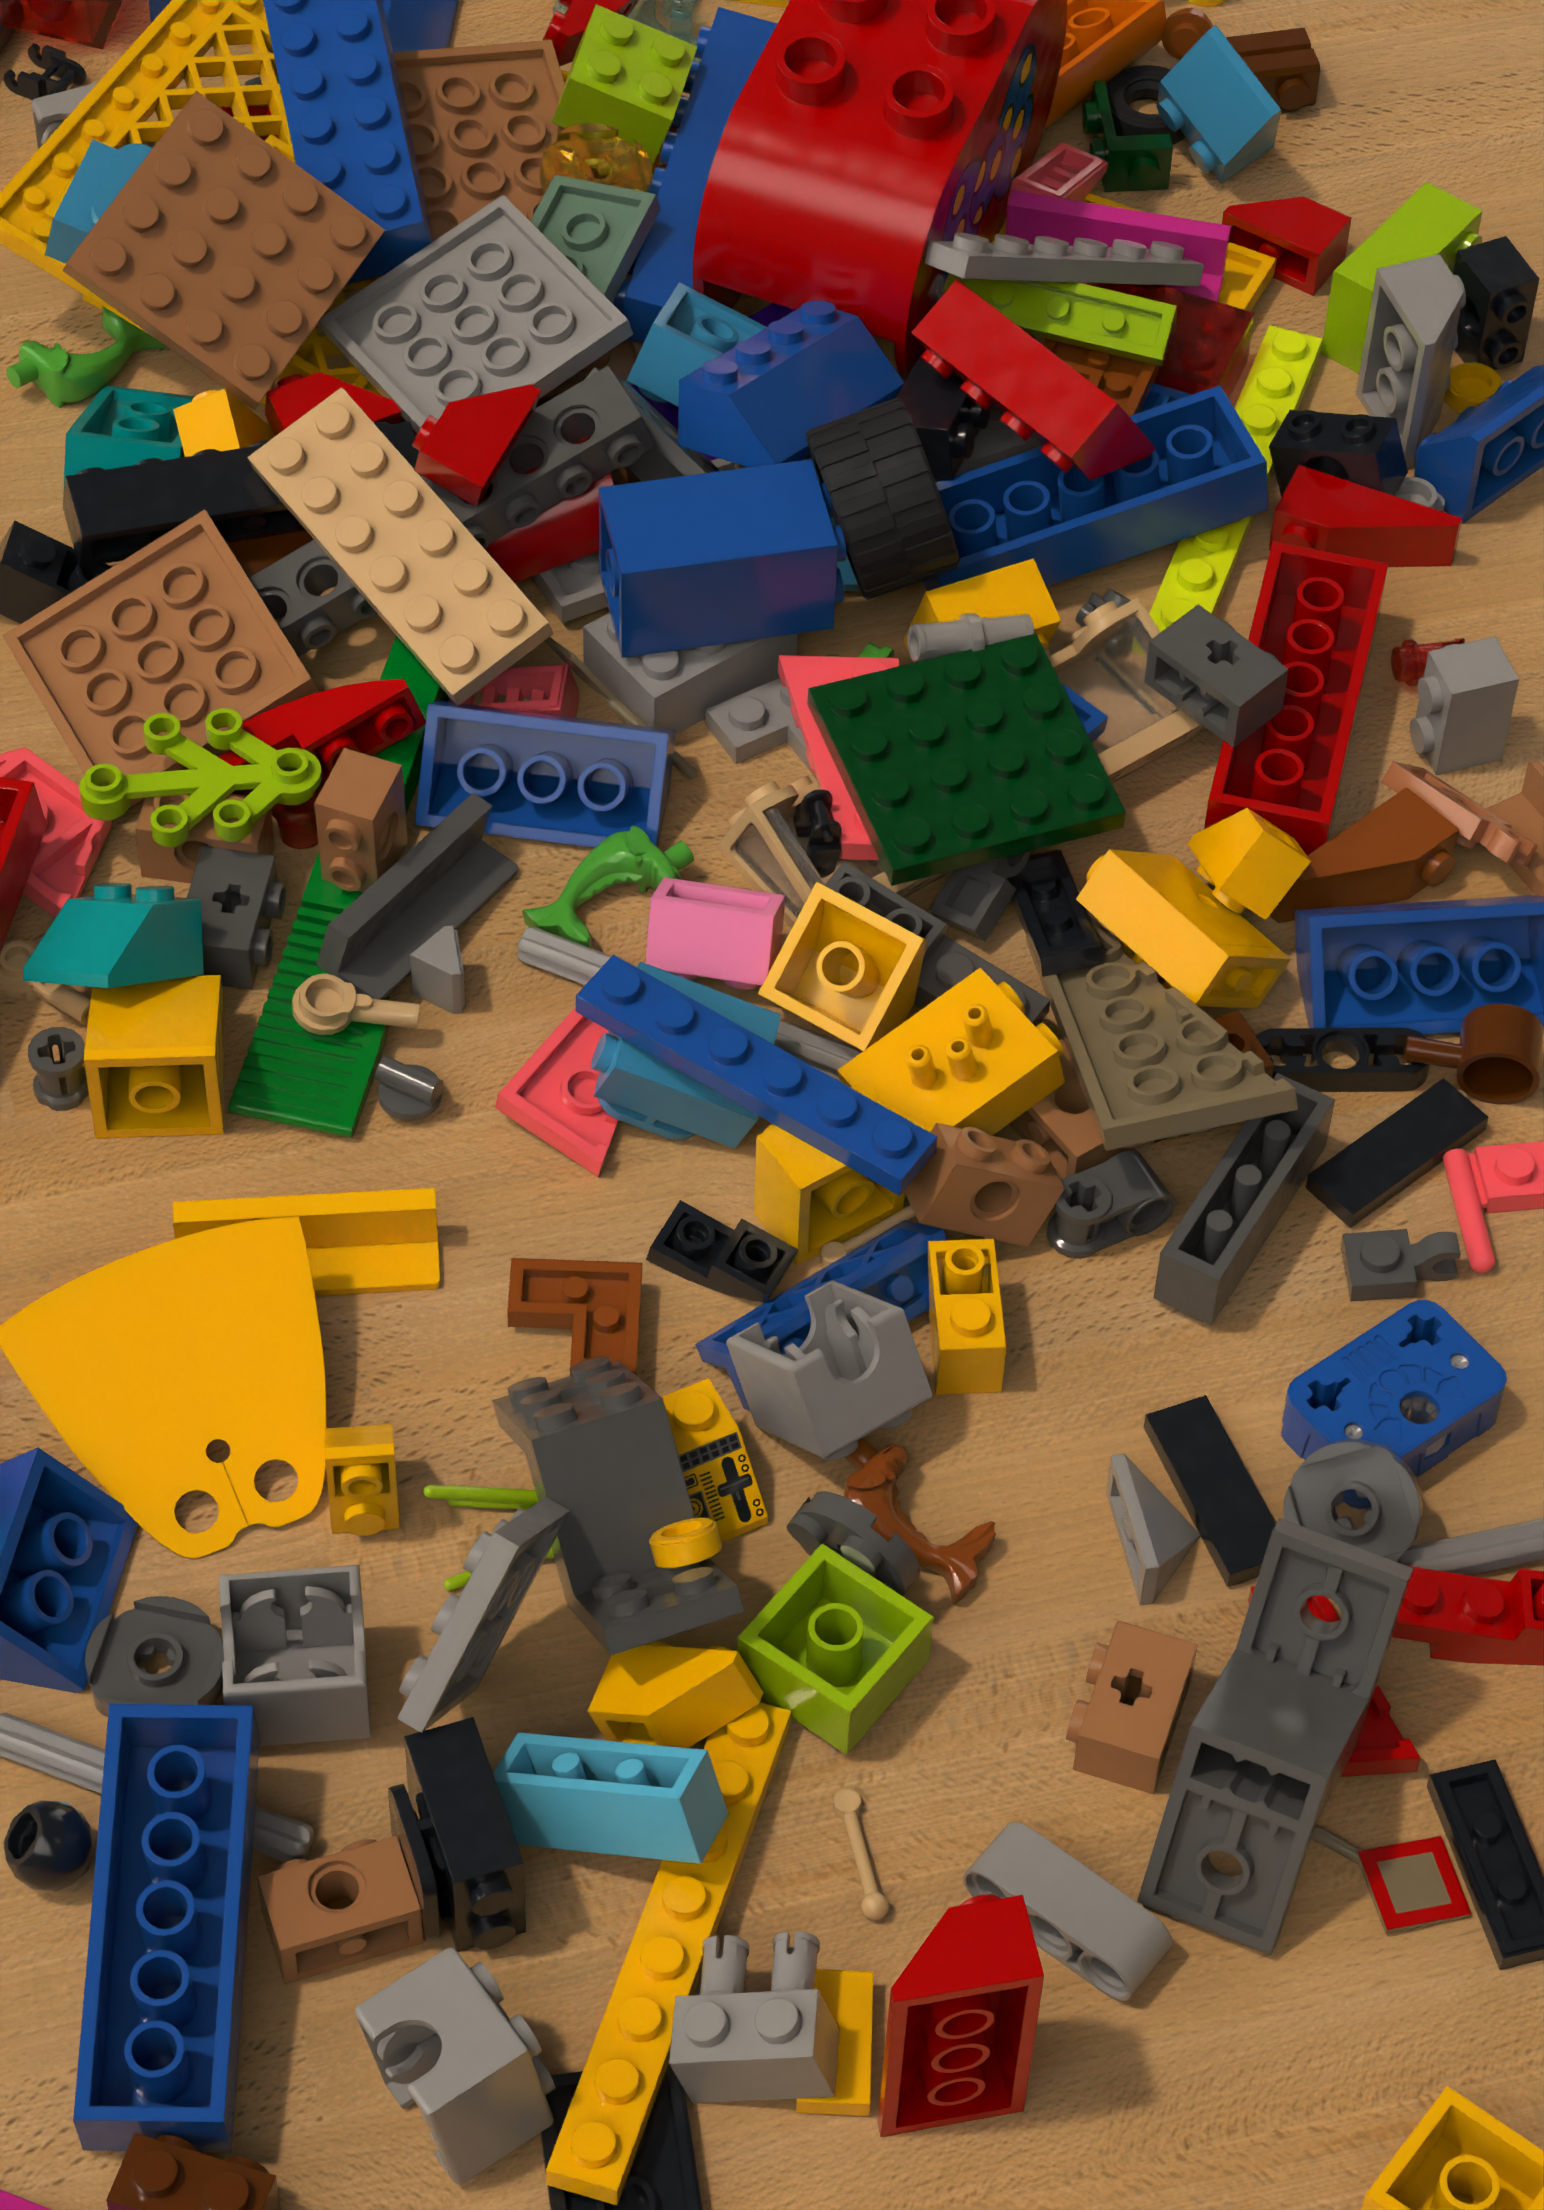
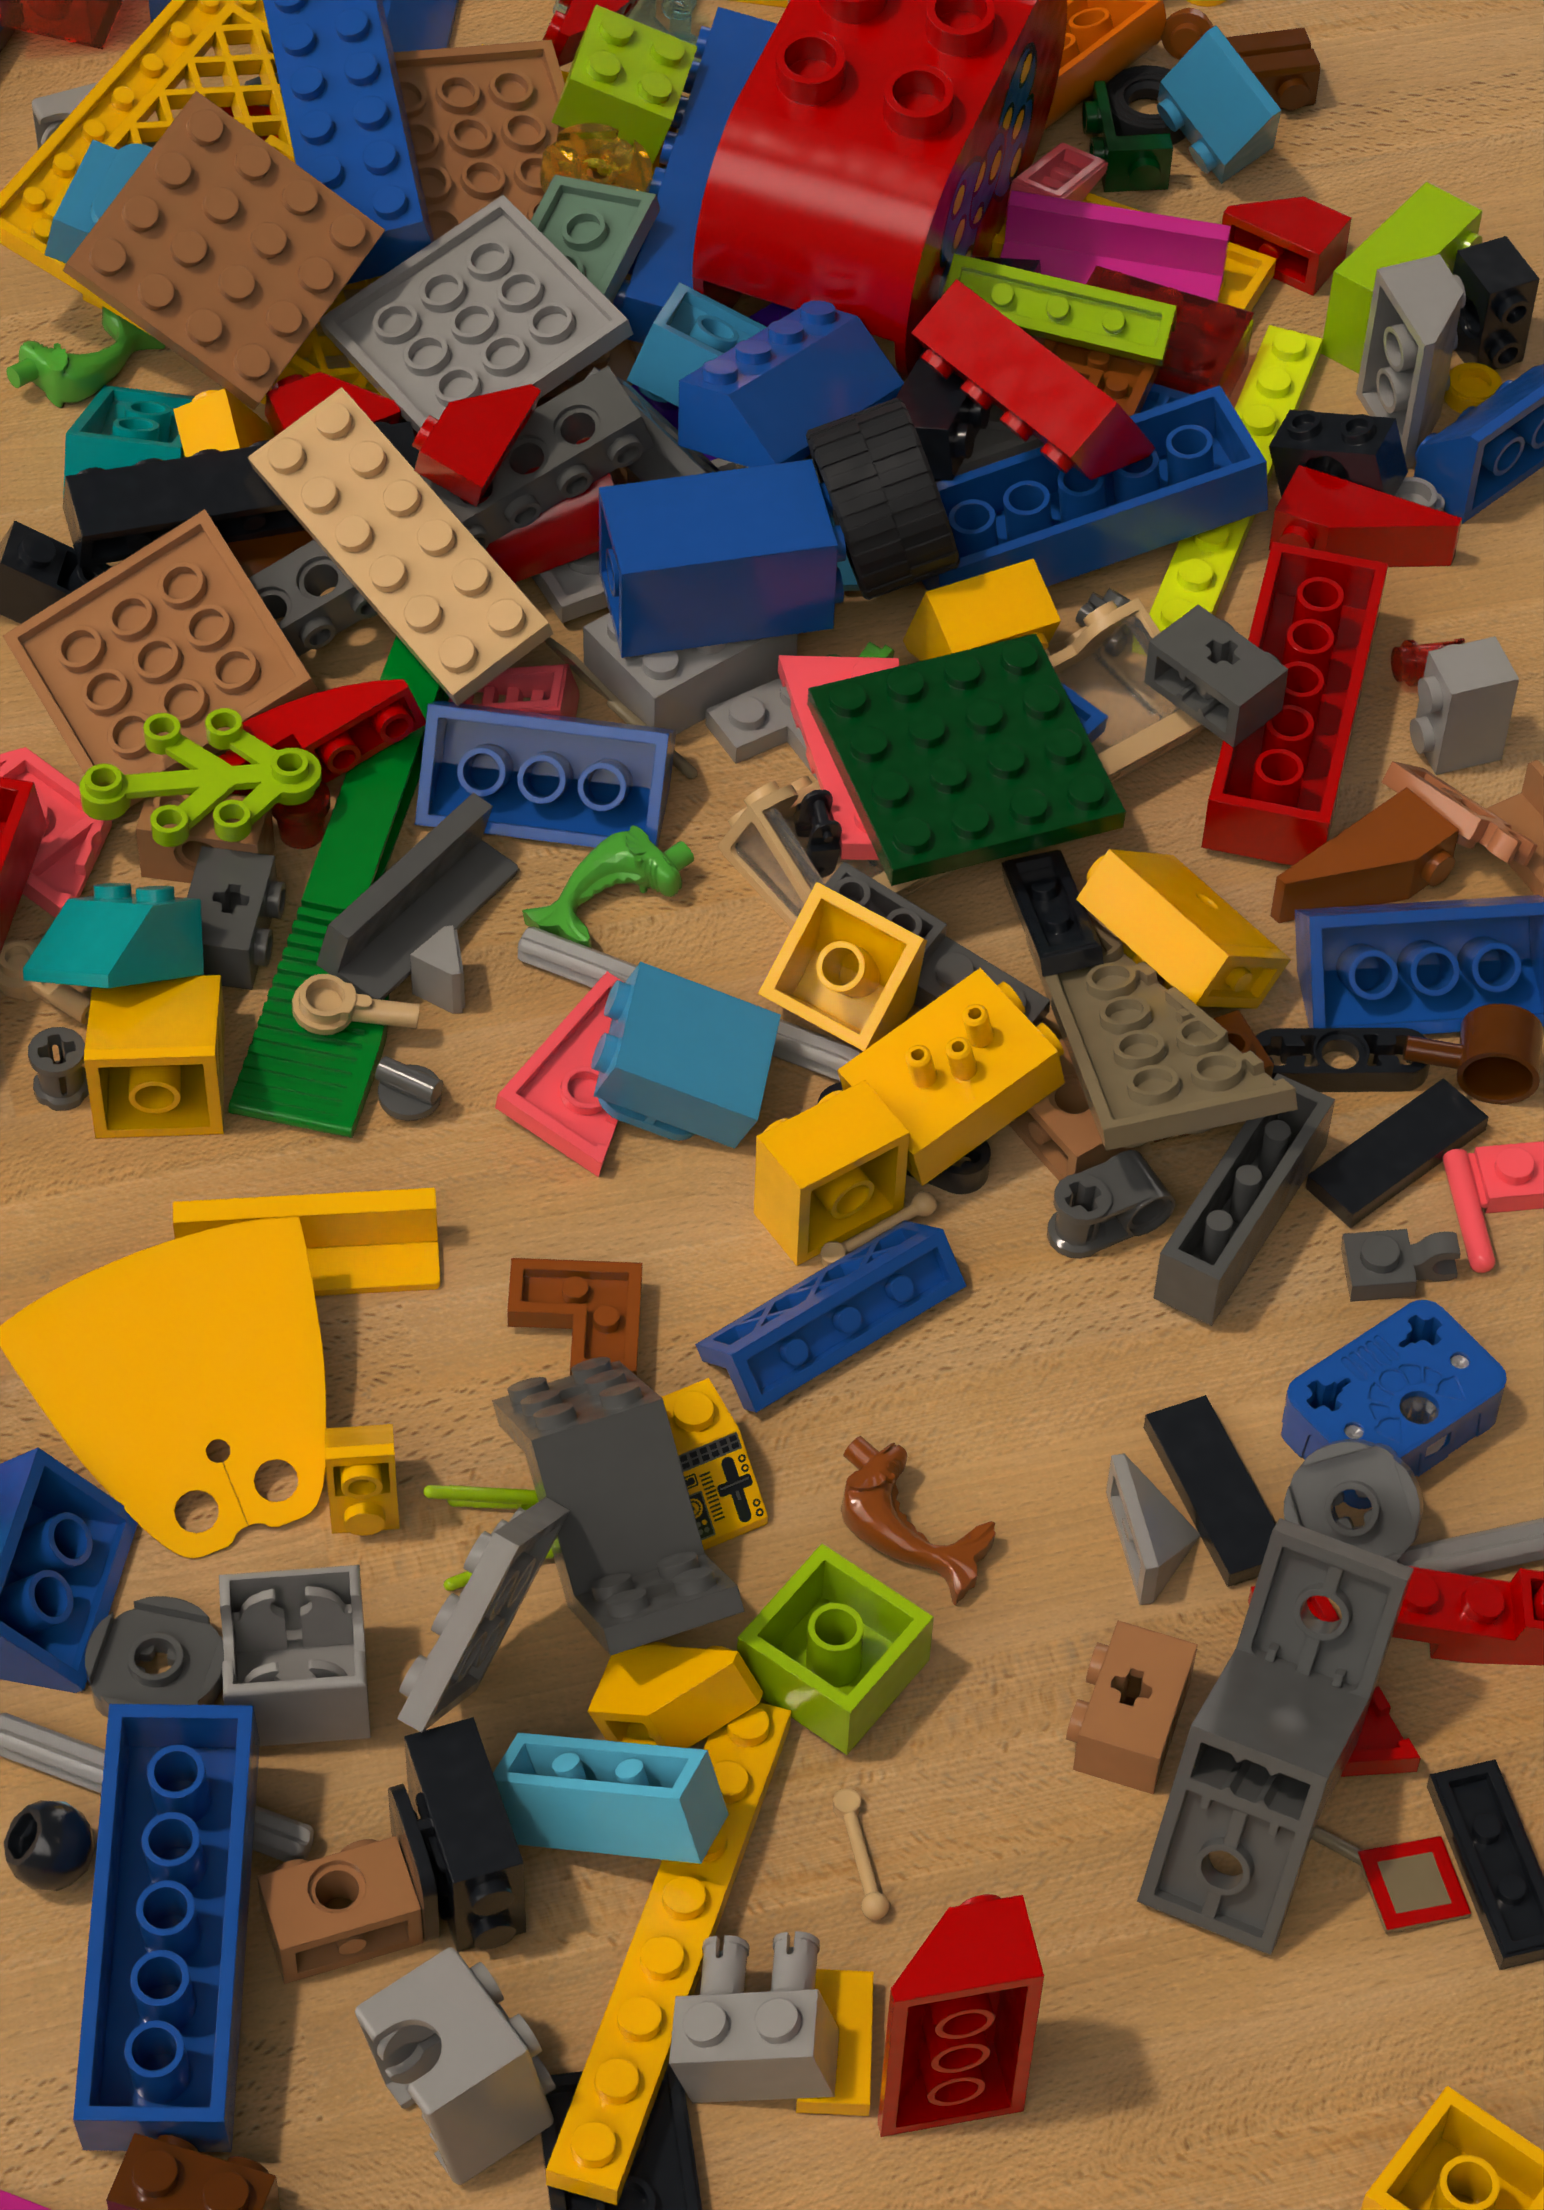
(55, 64): black piece -> none
(360, 820): medium nougat brick -> none
(685, 1542): yellow tile -> none
(714, 932): bright pink piece -> none
(727, 1260): black slope -> none
(756, 1074): blue plate -> none
(842, 1382): light grey piece -> none
(848, 1531): dark grey plate -> none
(965, 1317): yellow slope -> none
(967, 633): light grey pin -> none
(978, 895): dark grey plate -> none
(985, 1186): medium nougat brick -> none
(1056, 261): light grey plate -> none
(1072, 1910): light grey beam -> none
(1248, 862): yellow slope -> none

